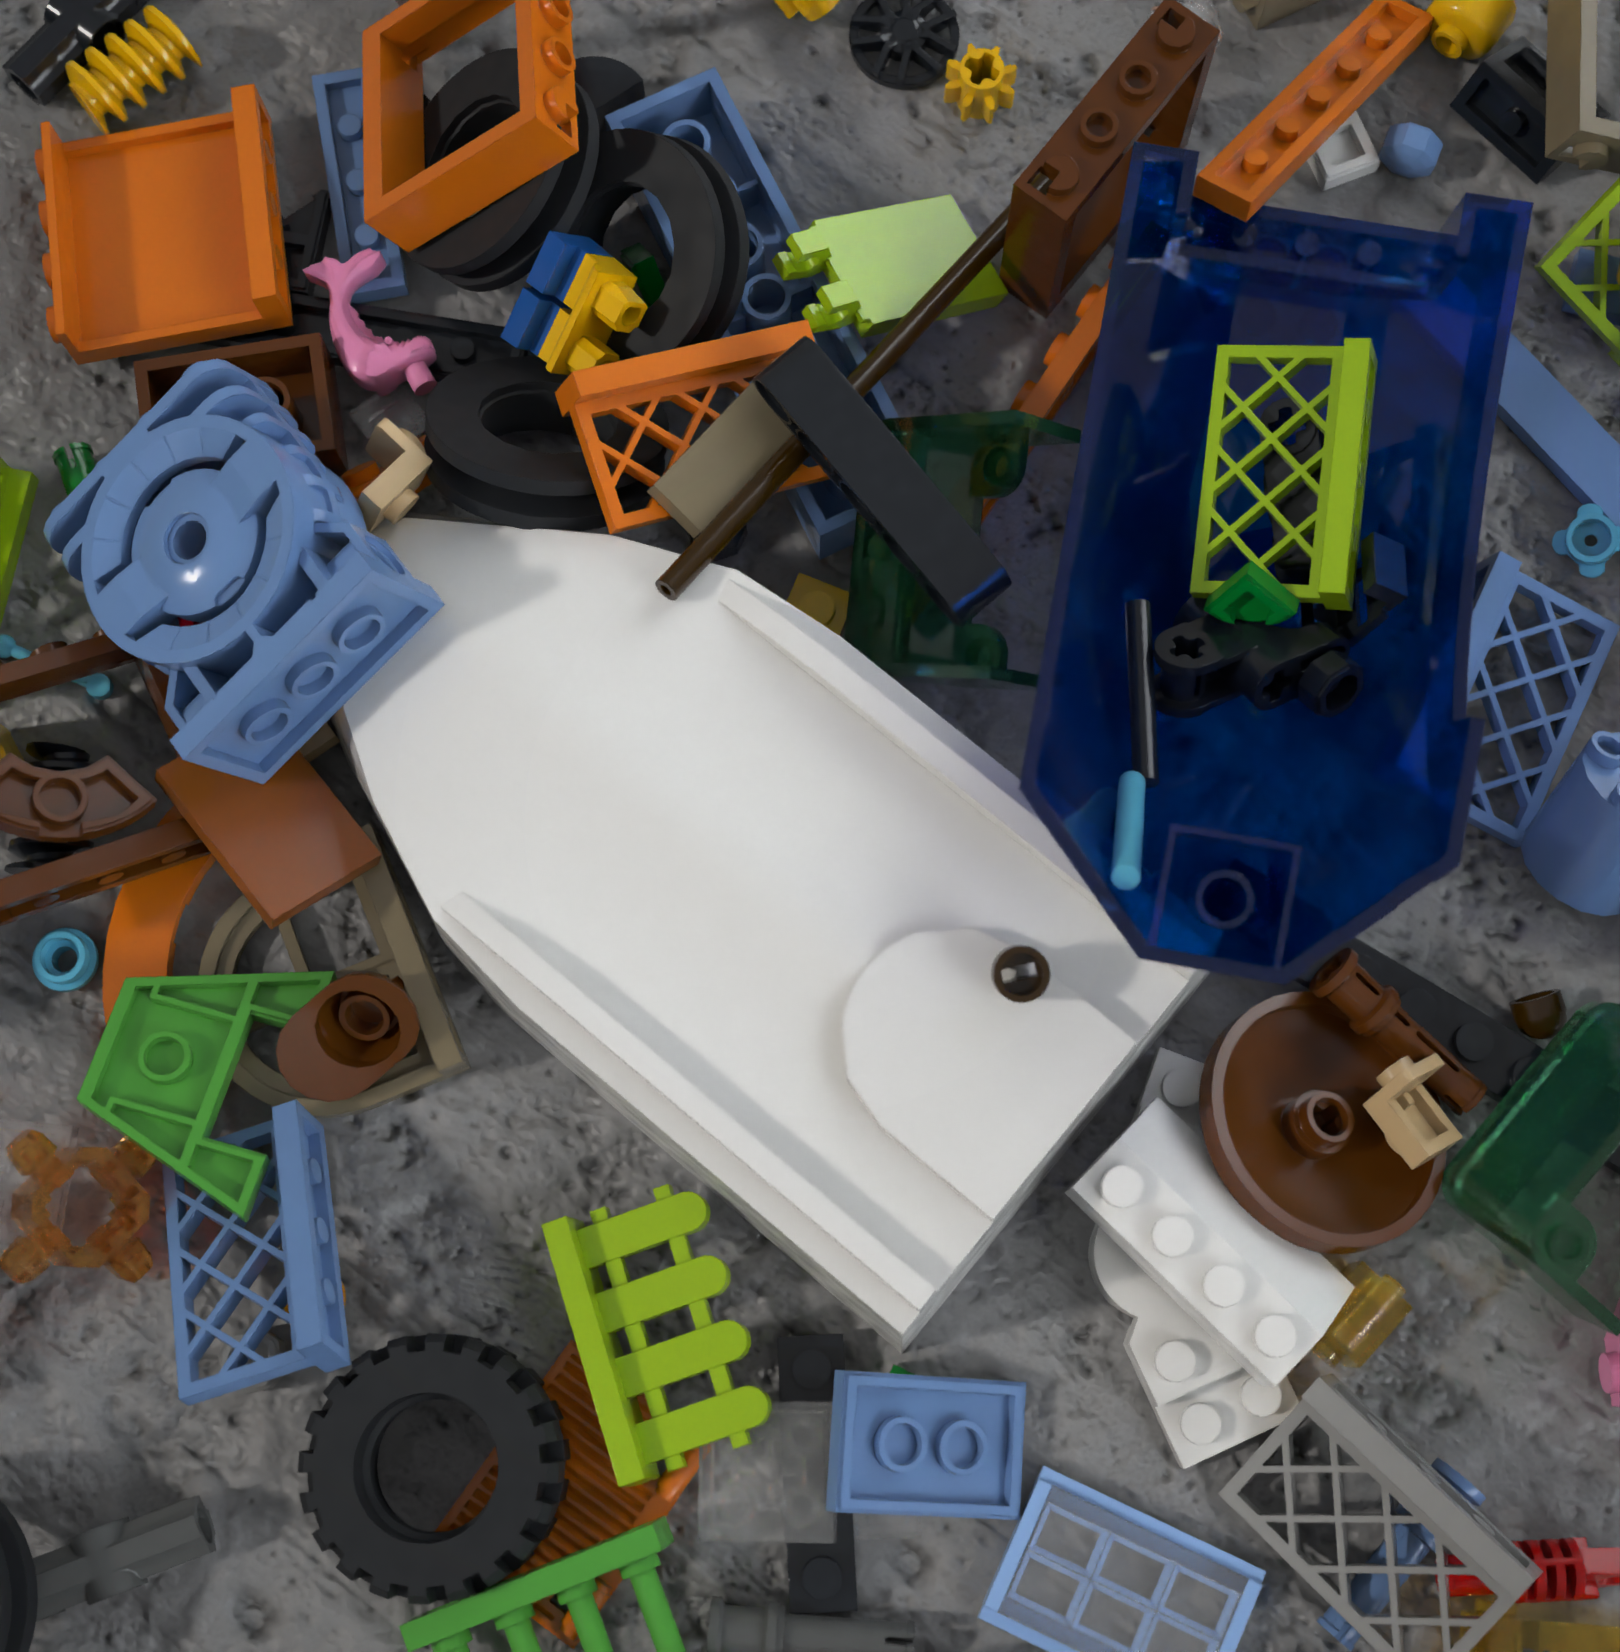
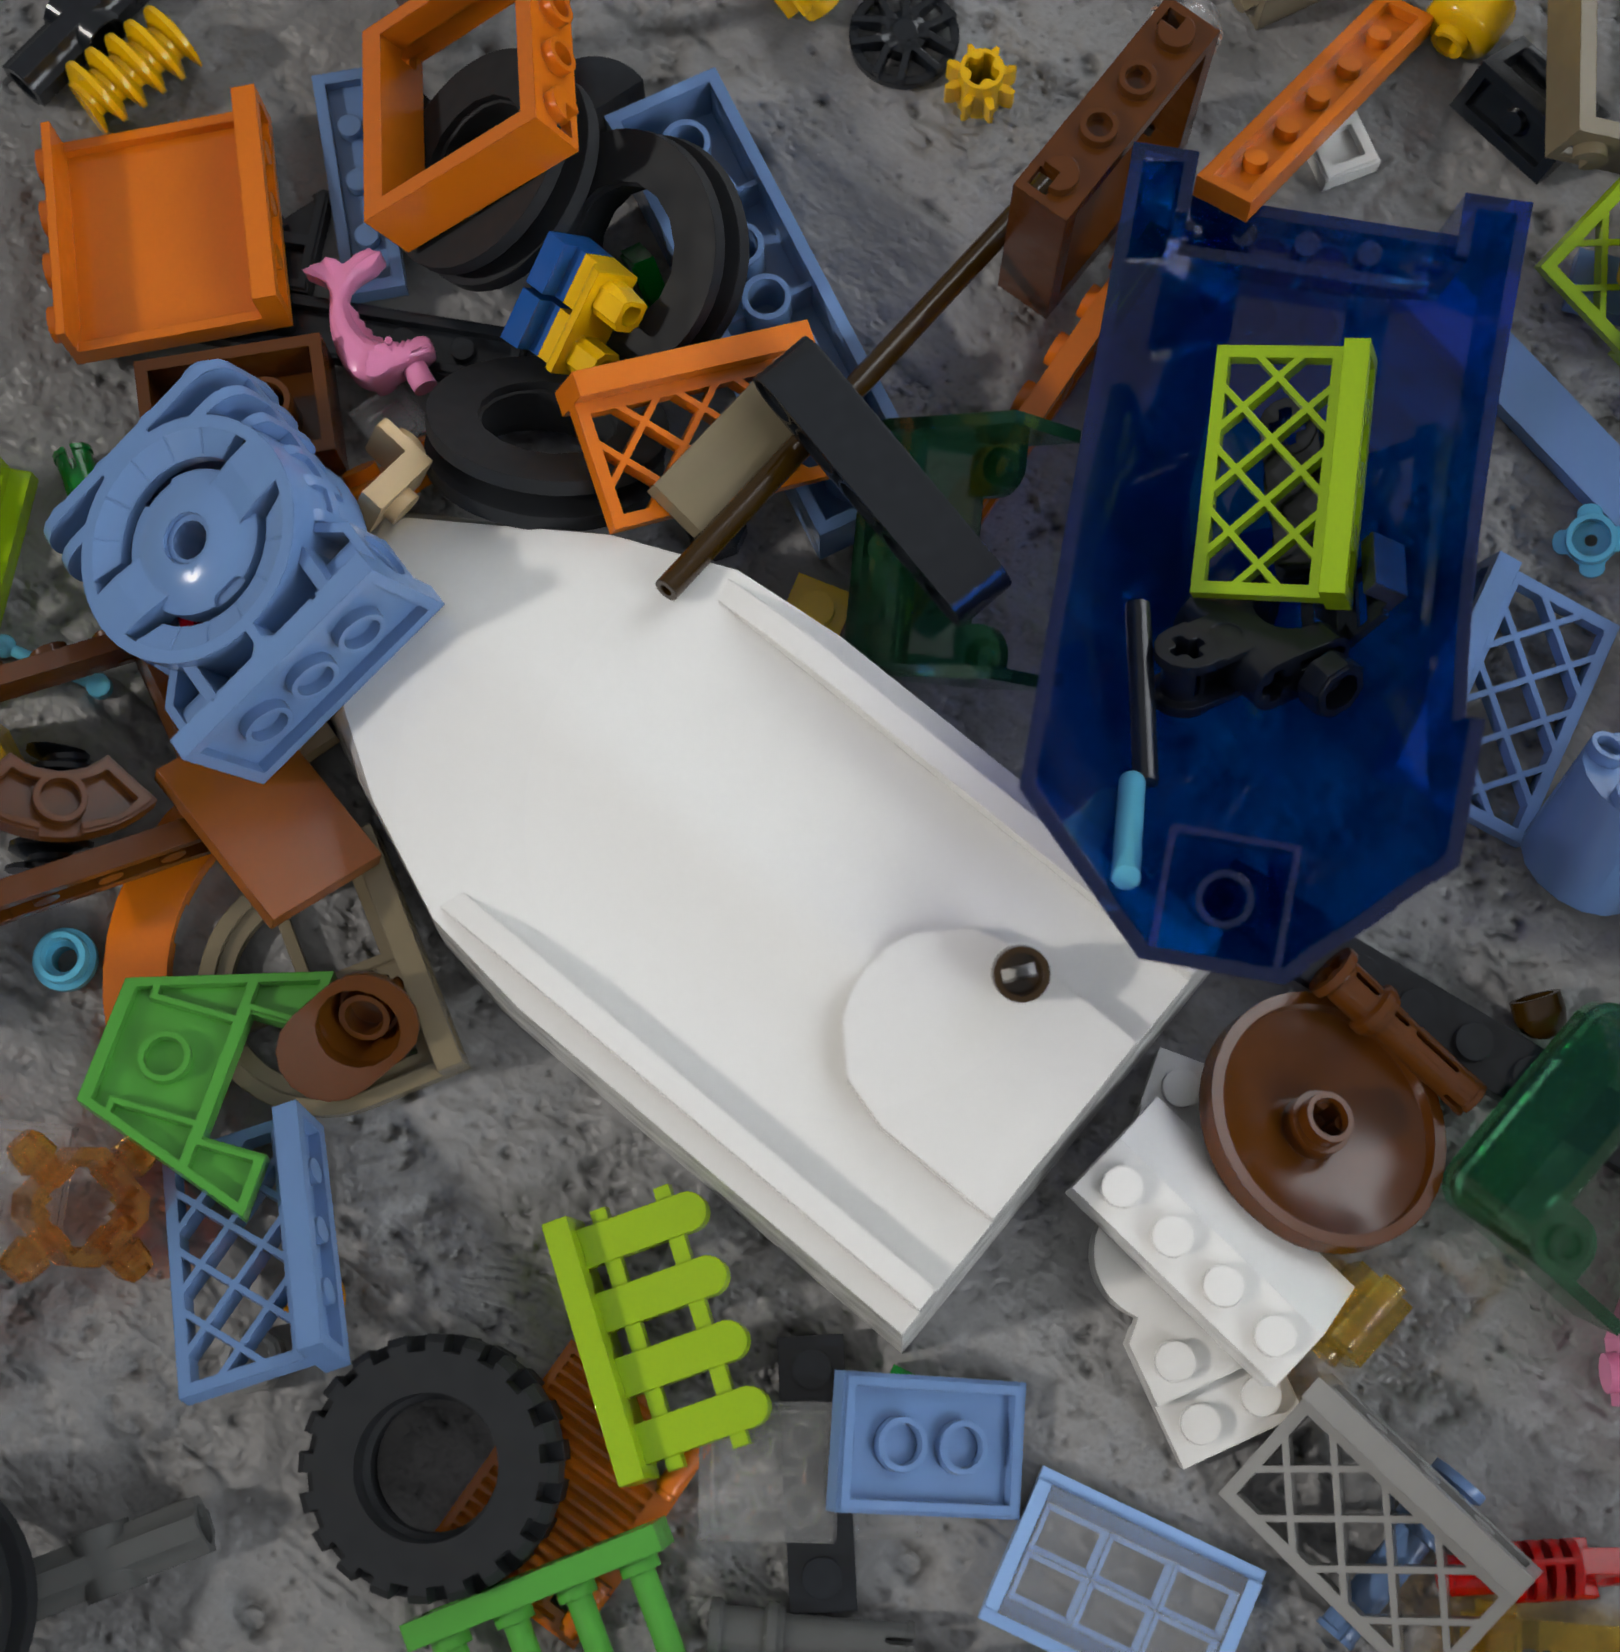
(885, 264): lime tile -> none
(1252, 597): green tile -> none
(1409, 1114): tan bracket -> none
(1410, 150): medium blue tile -> none

